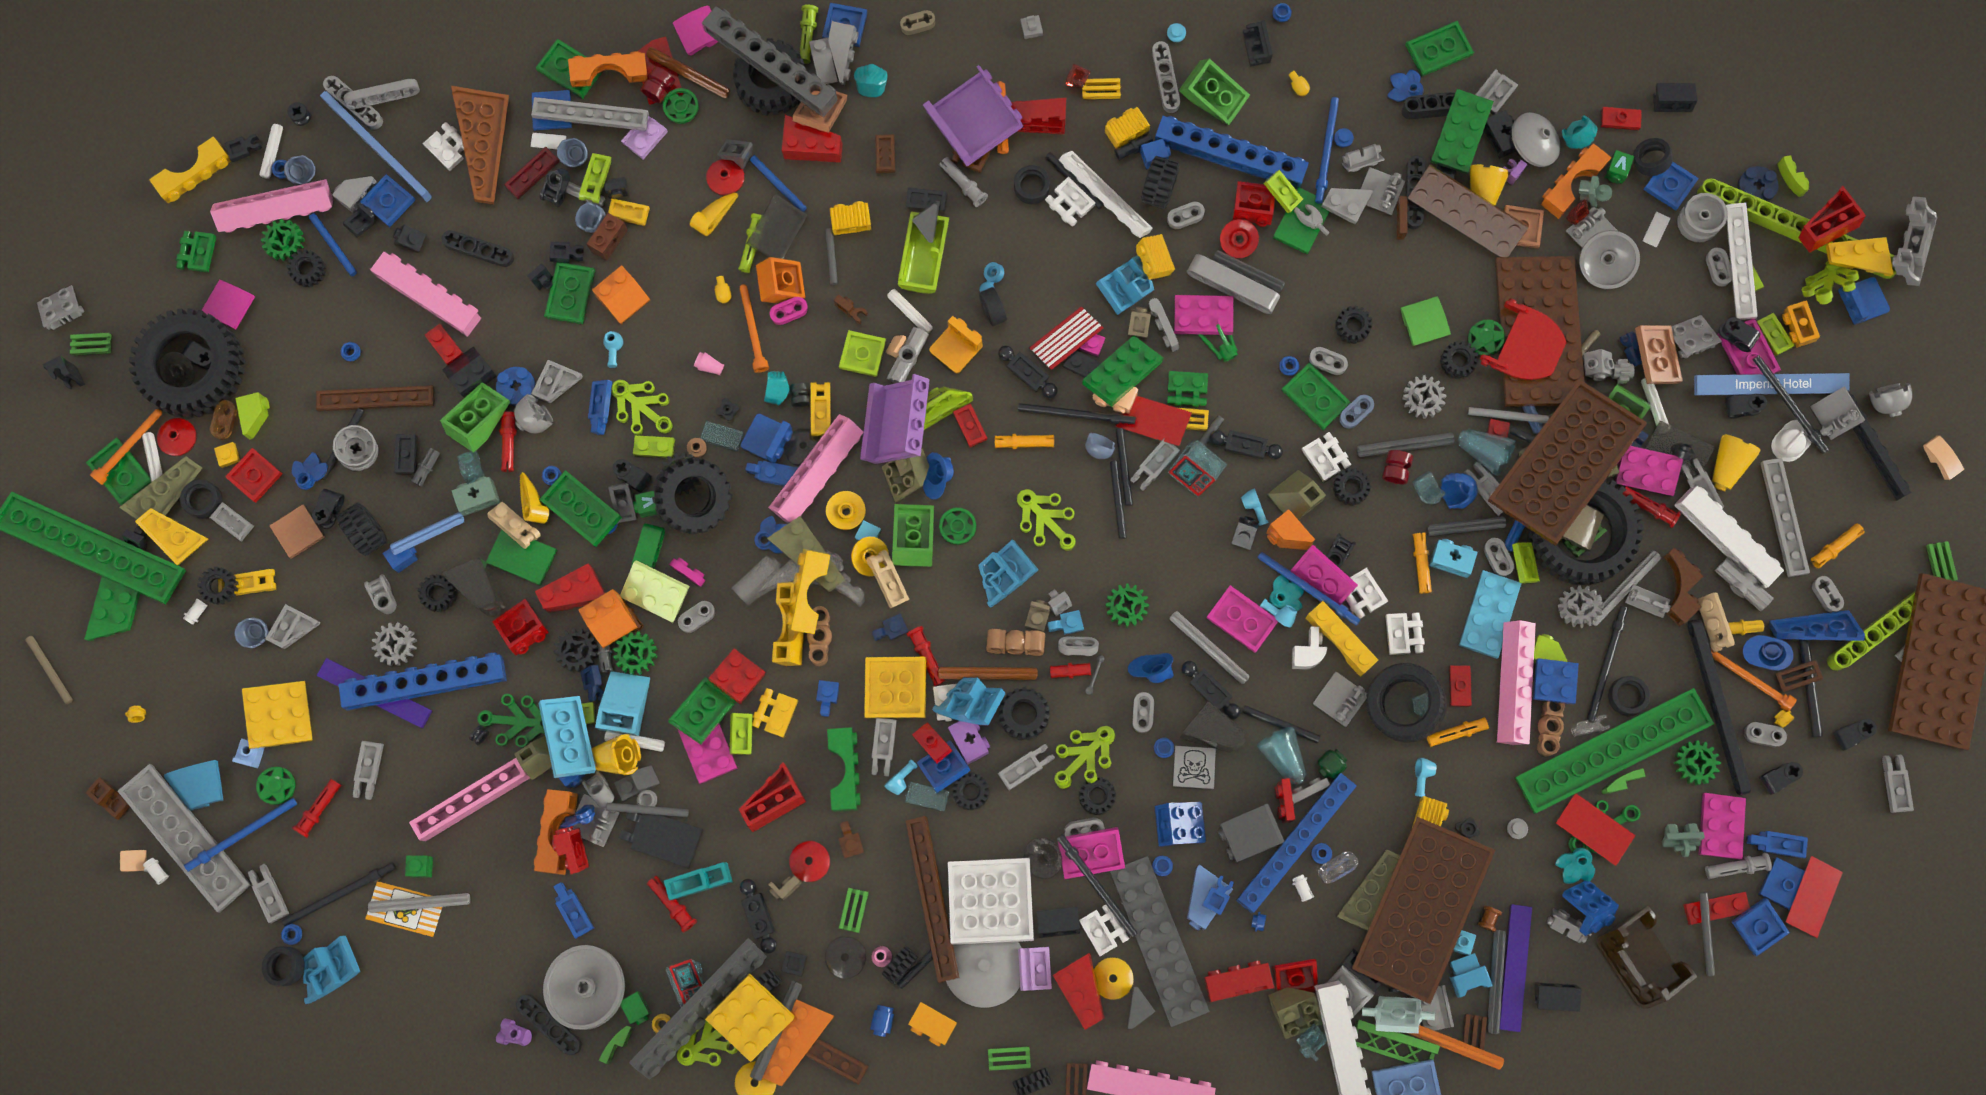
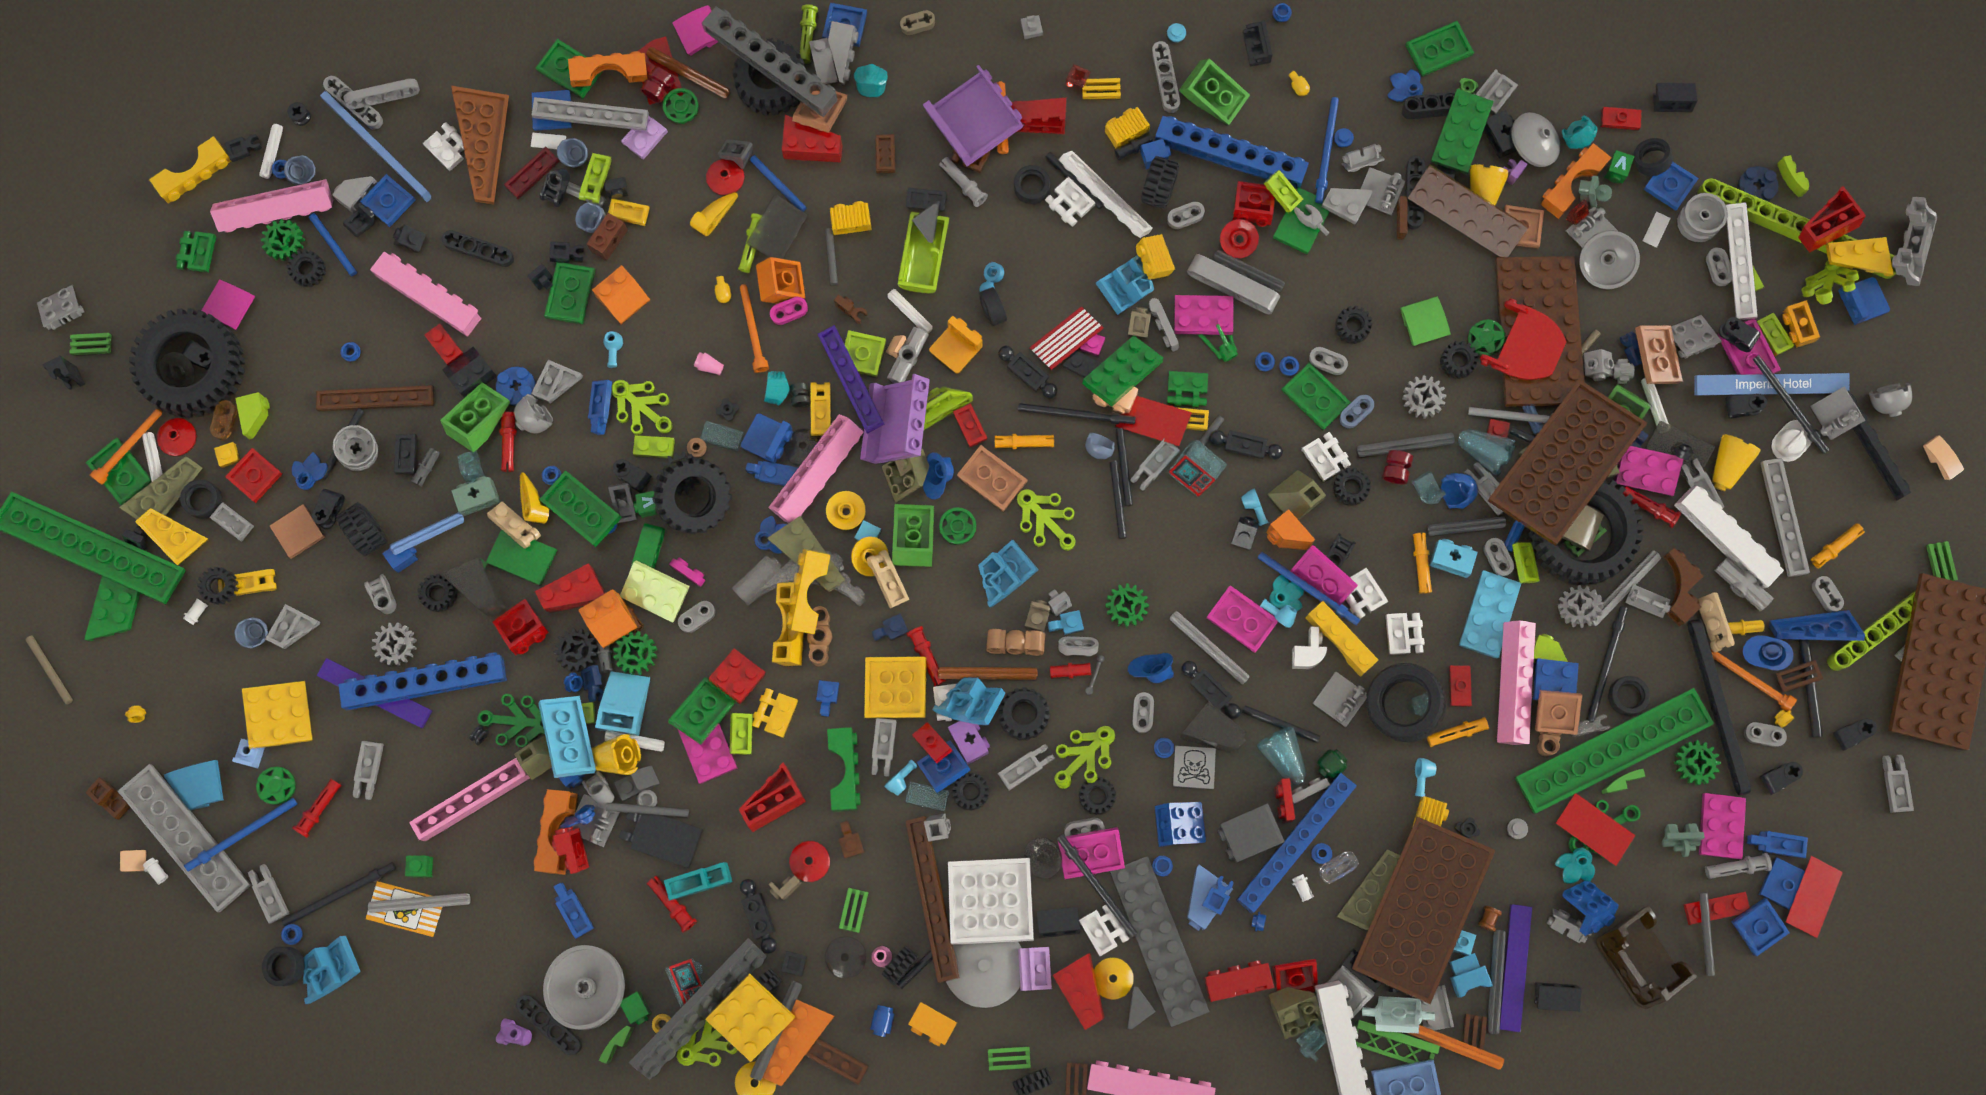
(576, 685): none -> blue plate
(850, 379): none -> dark purple tile
(937, 827): none -> light grey brick
(992, 478): none -> nougat plate
(1264, 356): none -> blue plate
(1471, 84): none -> bright green plate
(1558, 712): none -> nougat tile

